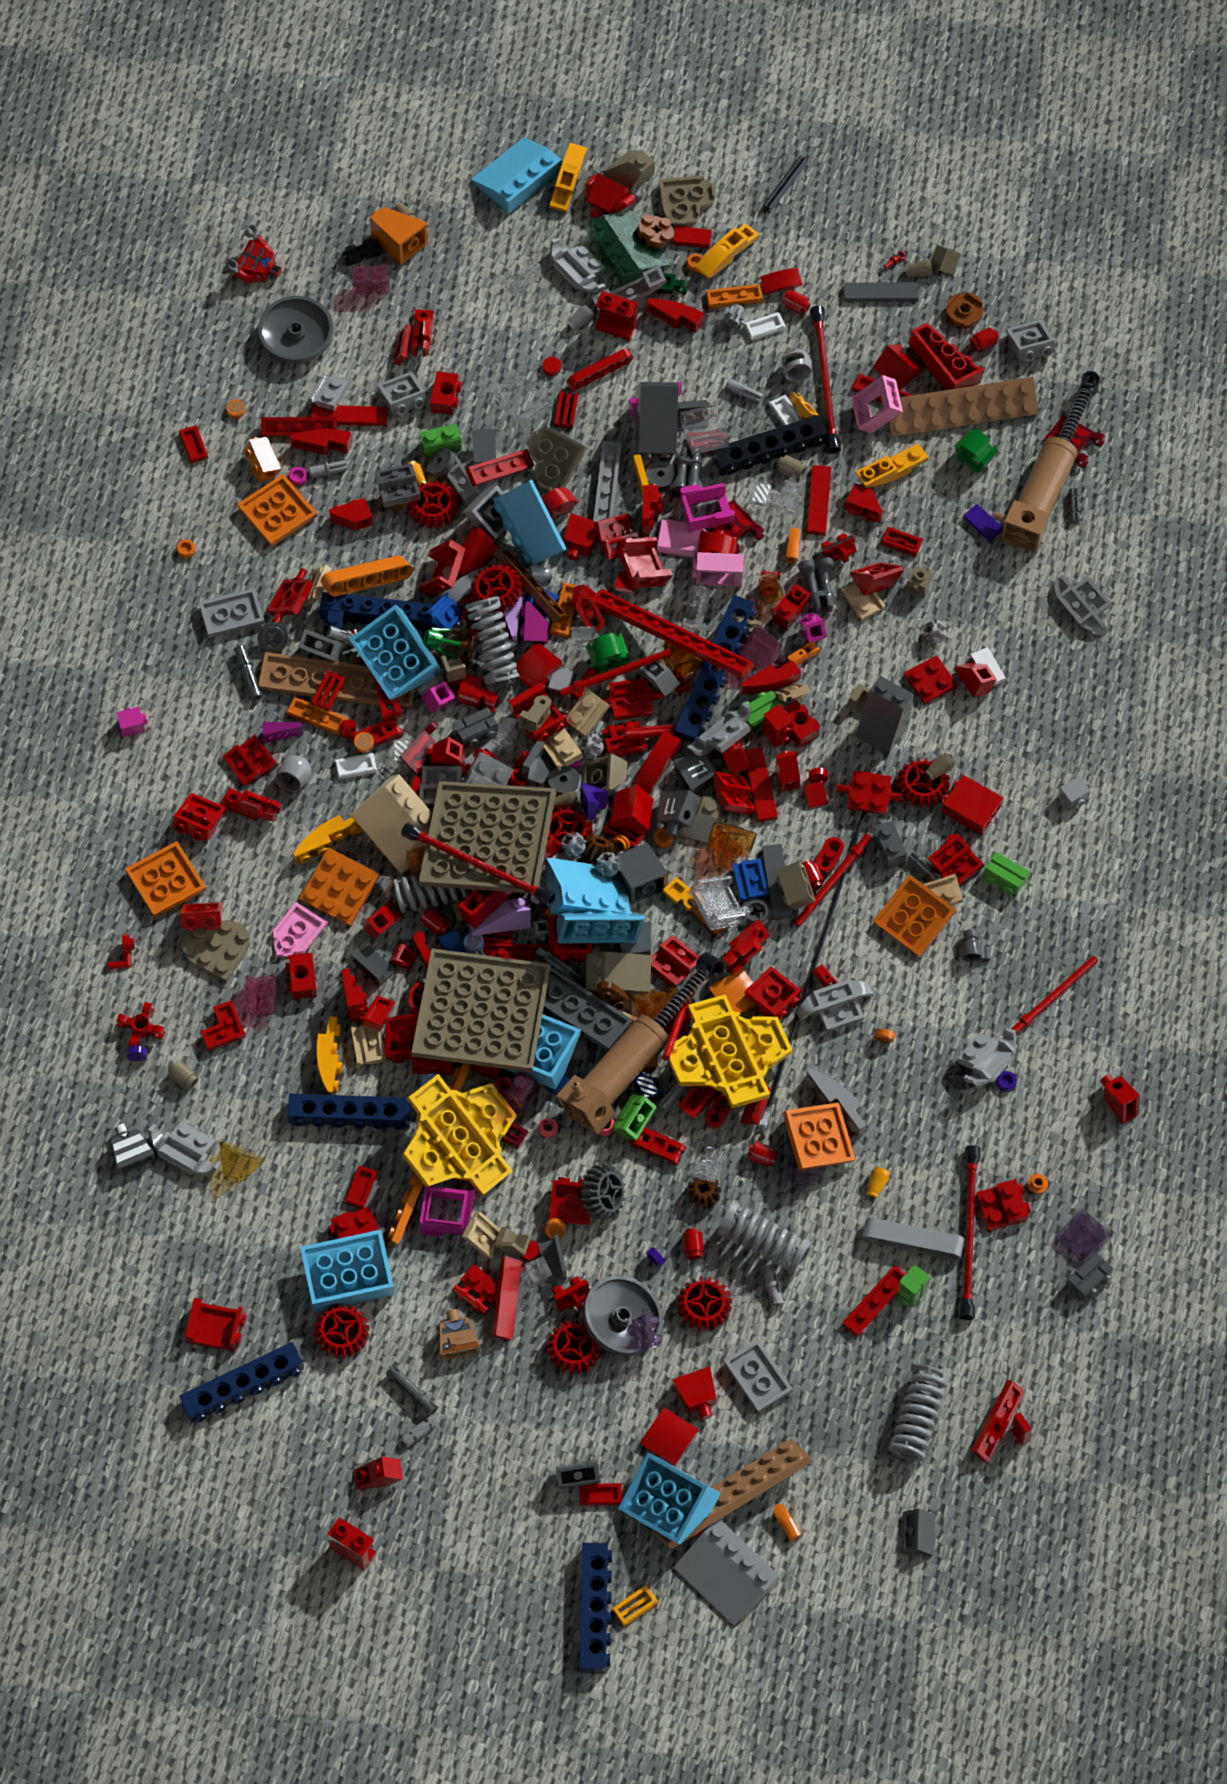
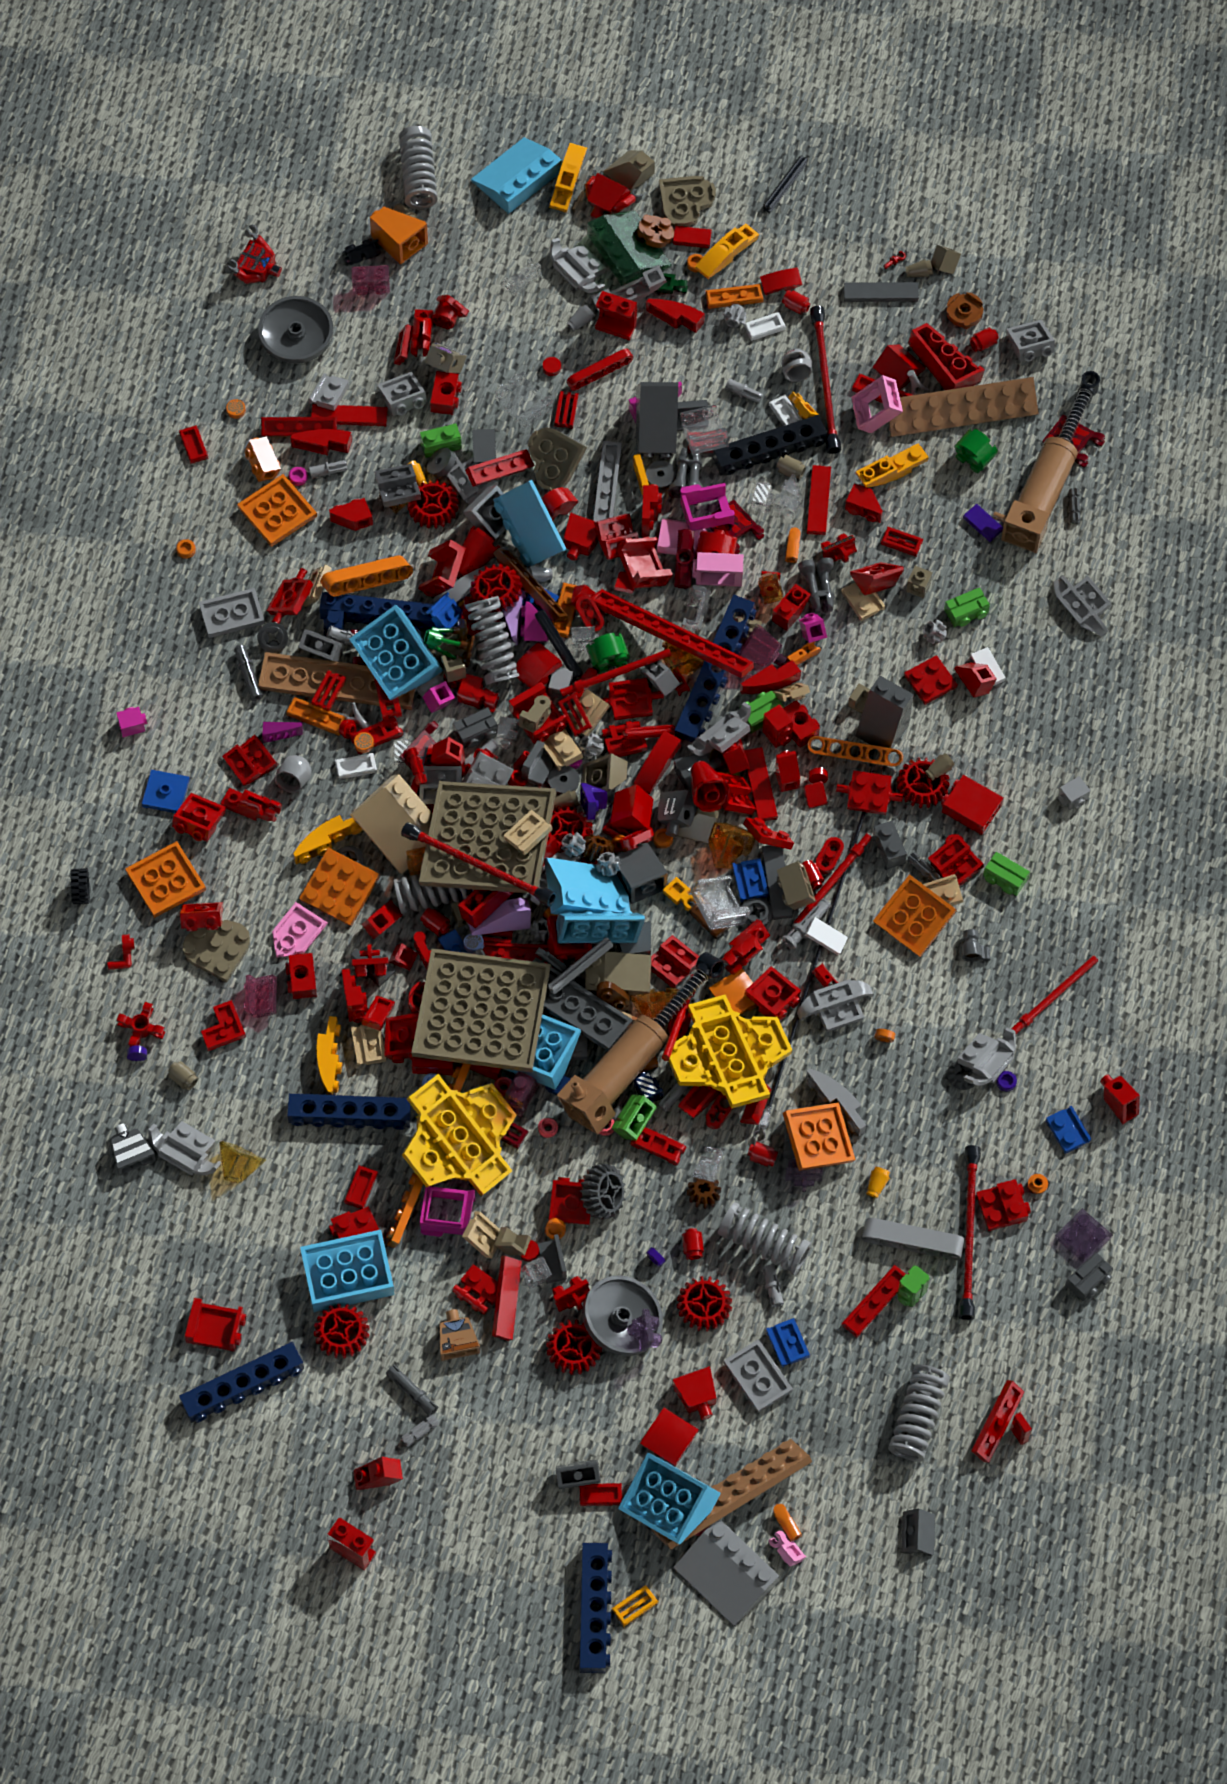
(80, 886): none -> black tyre
(165, 791): none -> blue plate
(358, 718): none -> light grey bar
(361, 964): none -> red hips
(416, 766): none -> red axle
(423, 171): none -> light grey piece
(443, 358): none -> dark tan torso
(448, 311): none -> red piece
(527, 832): none -> tan plate
(558, 643): none -> black axle
(580, 965): none -> light grey axle
(582, 728): none -> red tile
(641, 836): none -> red plate
(685, 547): none -> dark red piece
(708, 787): none -> red cone
(767, 836): none -> red plate
(787, 1342): none -> blue plate
(788, 1550): none -> bright pink plate
(799, 929): none -> light grey pin
(826, 936): none -> white tile
(846, 751): none -> orange beam
(915, 382): none -> light grey bar
(967, 607): none -> bright green brick
(1068, 1129): none -> blue plate

